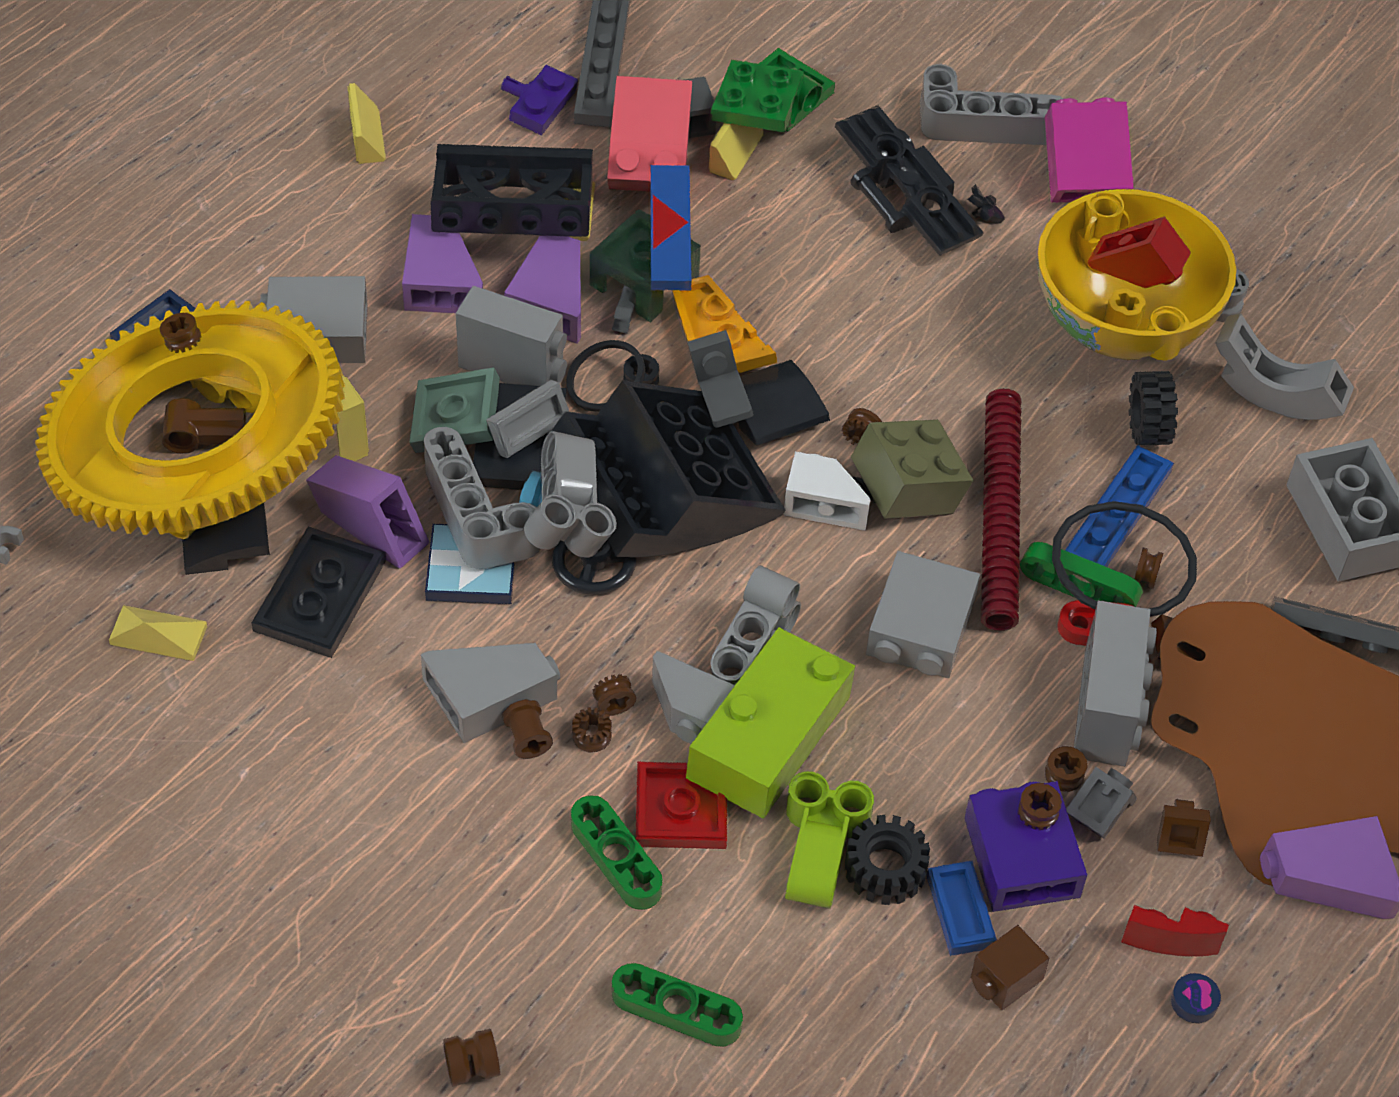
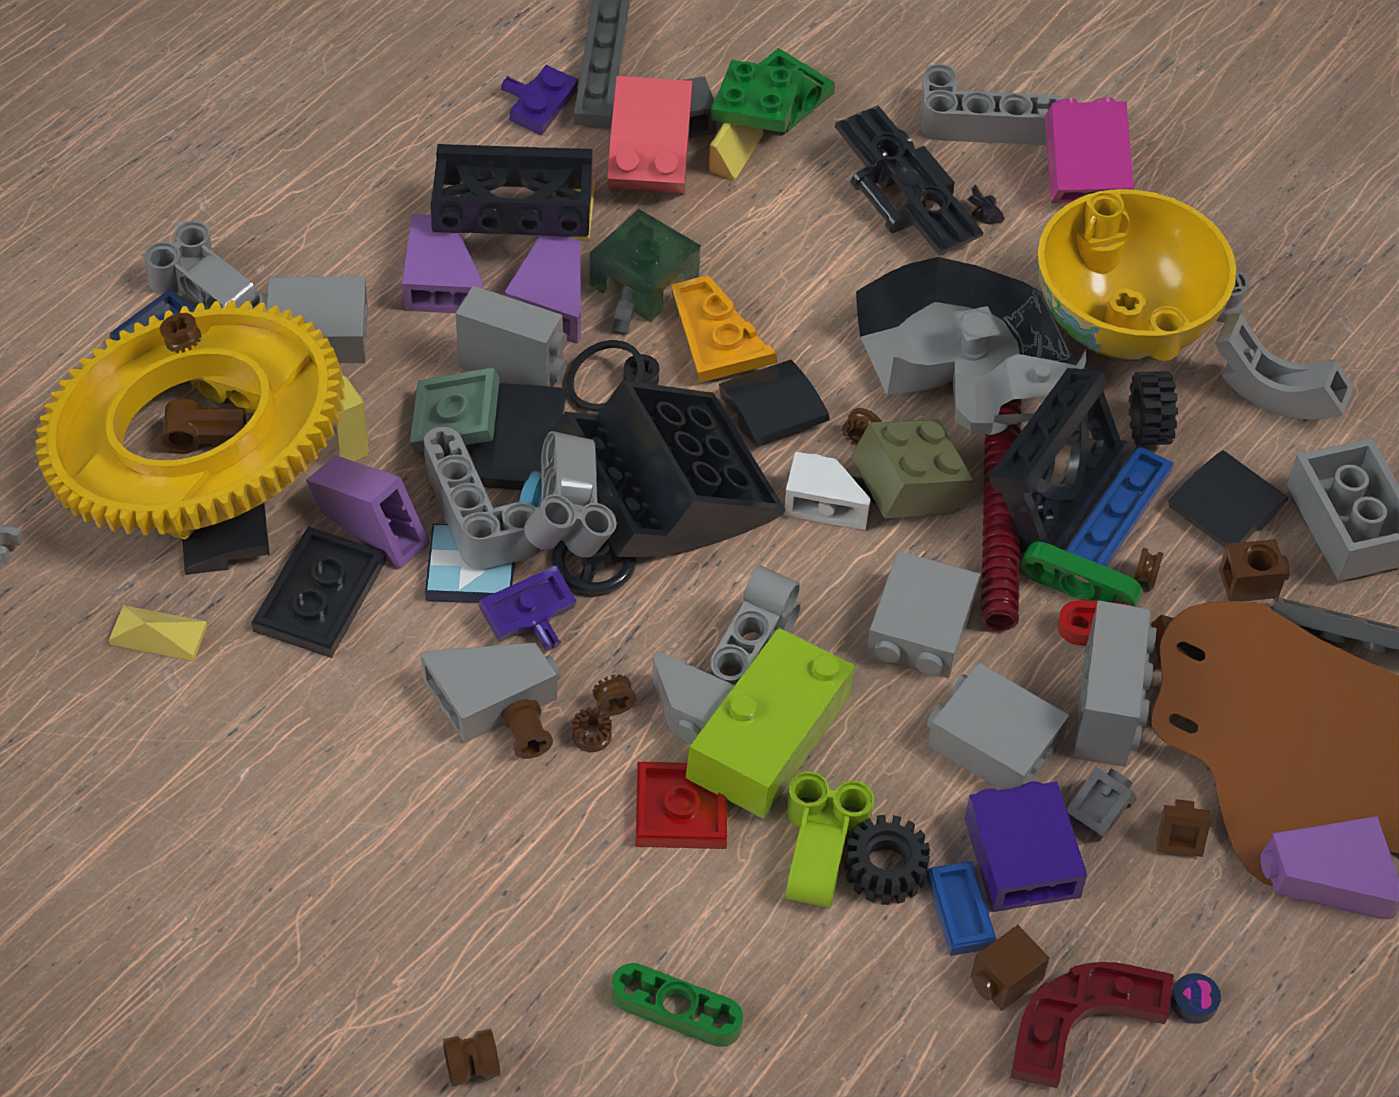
(196, 269): none -> light grey piece
(365, 127): light yellow slope -> none
(527, 418): light grey tile -> none
(529, 607): none -> dark purple plate
(617, 871): green beam -> none
(670, 227): blue tile -> none
(719, 379): dark grey bracket -> none
(966, 329): none -> piece
(996, 729): none -> light grey brick
(1040, 817): reddish brown bush -> none
(1062, 419): none -> black fence
(1074, 761): reddish brown bush -> none
(1078, 995): none -> dark red plate
(1142, 254): red slope -> none
(1192, 558): black piece -> none
(1193, 935): red slope -> none
(1227, 500): none -> black slope
(1253, 570): none -> reddish brown brick

